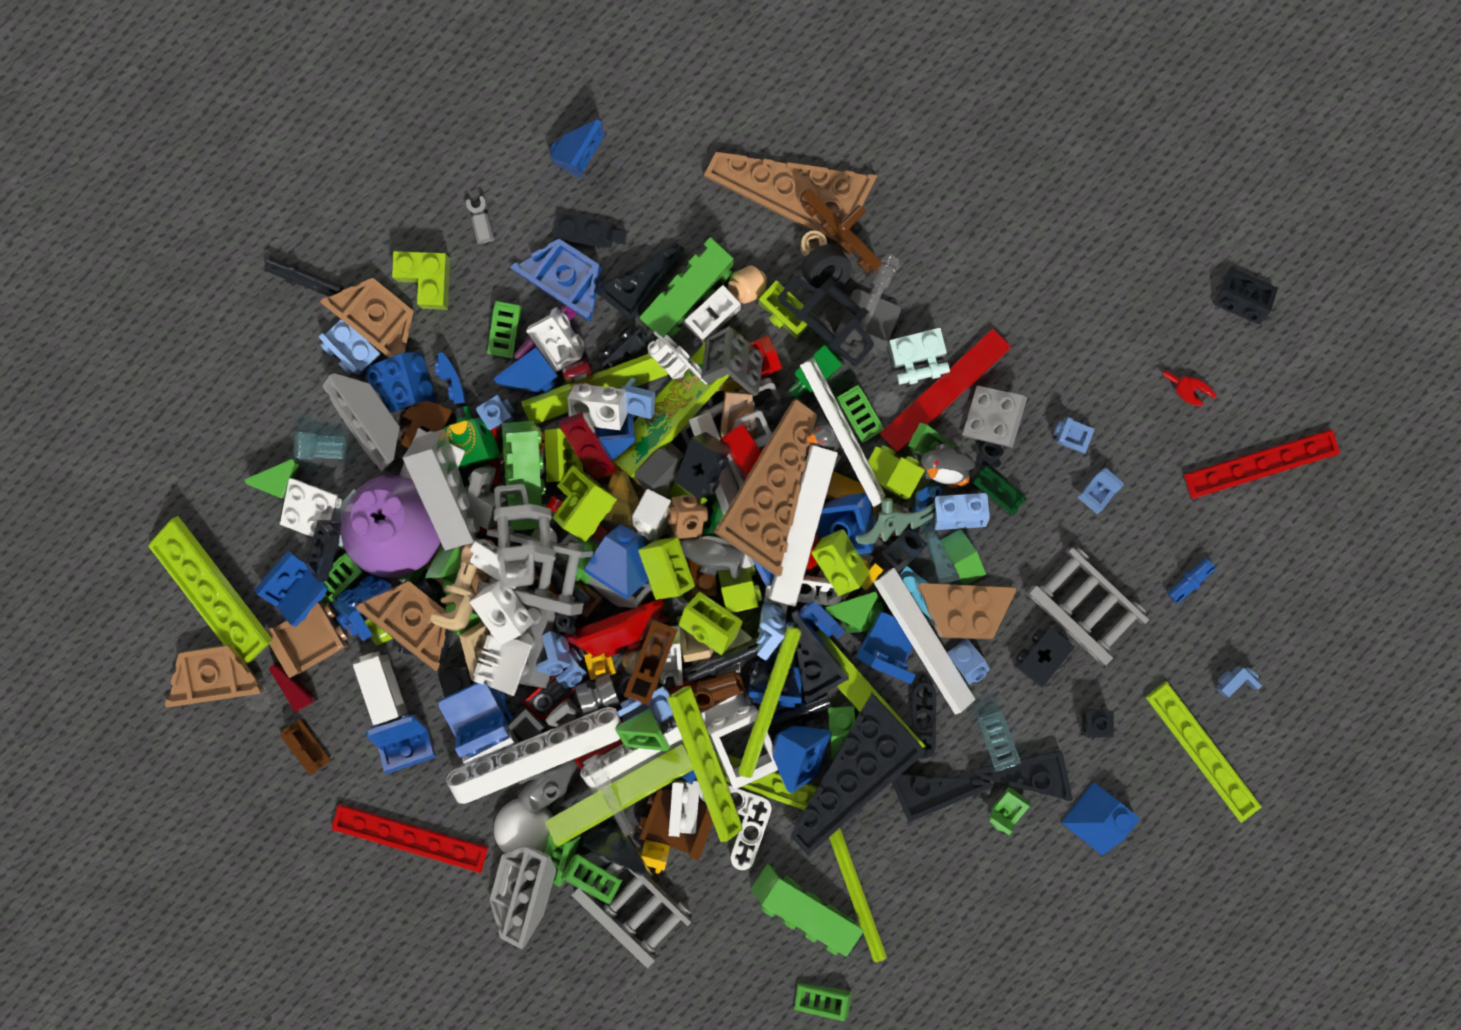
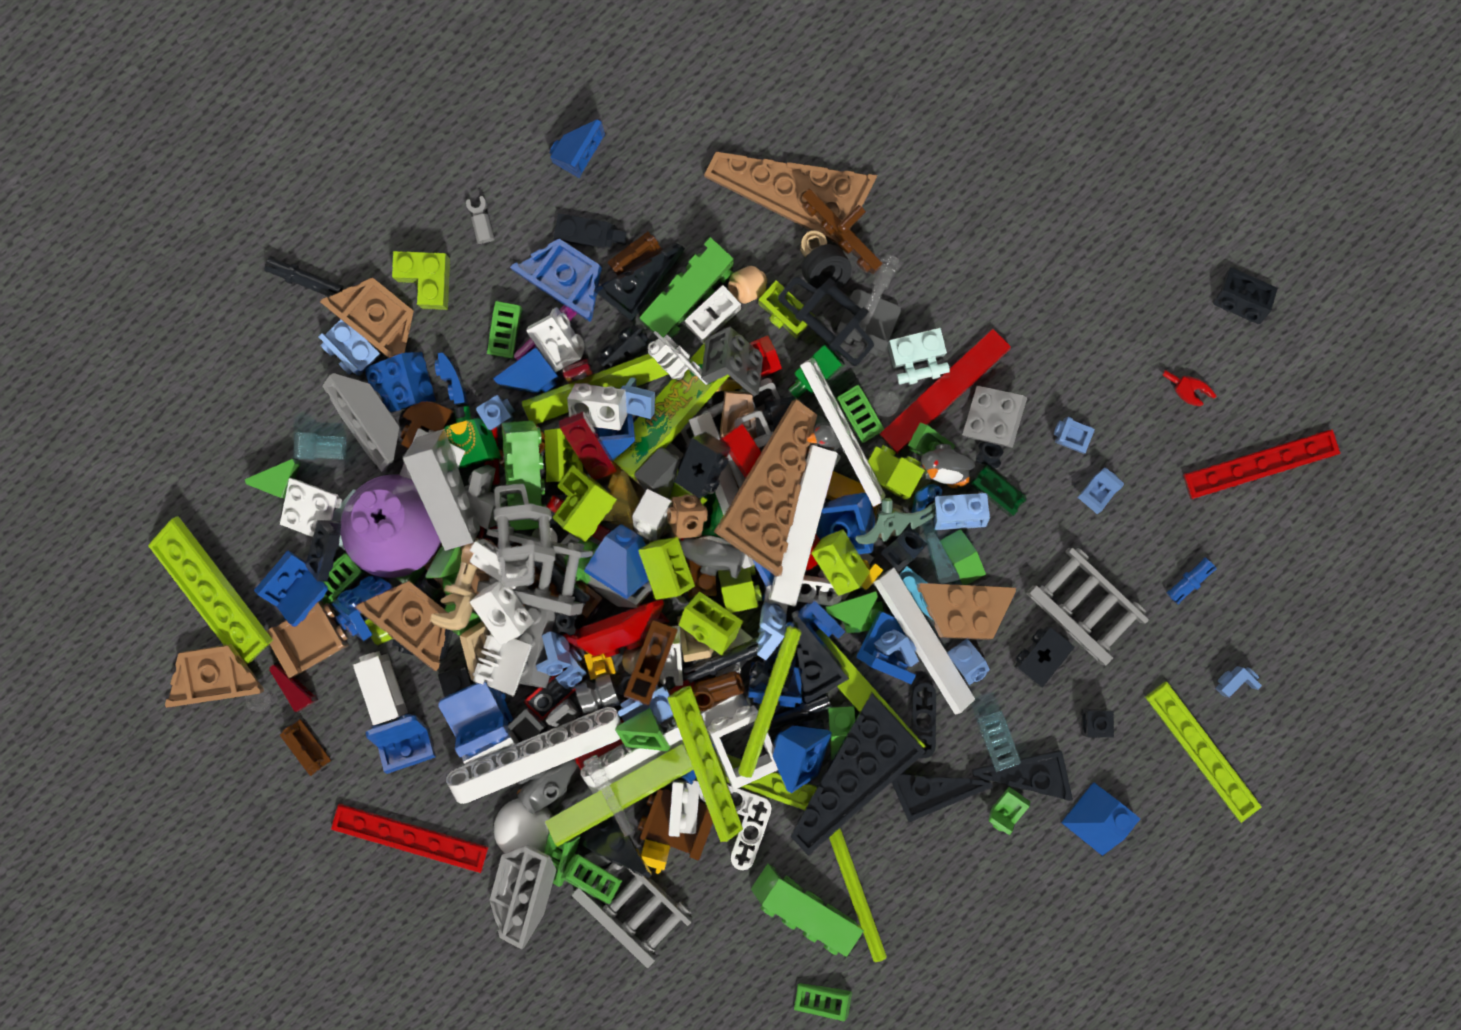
(635, 253): none -> reddish brown hinge
(899, 644): none -> medium blue bracket

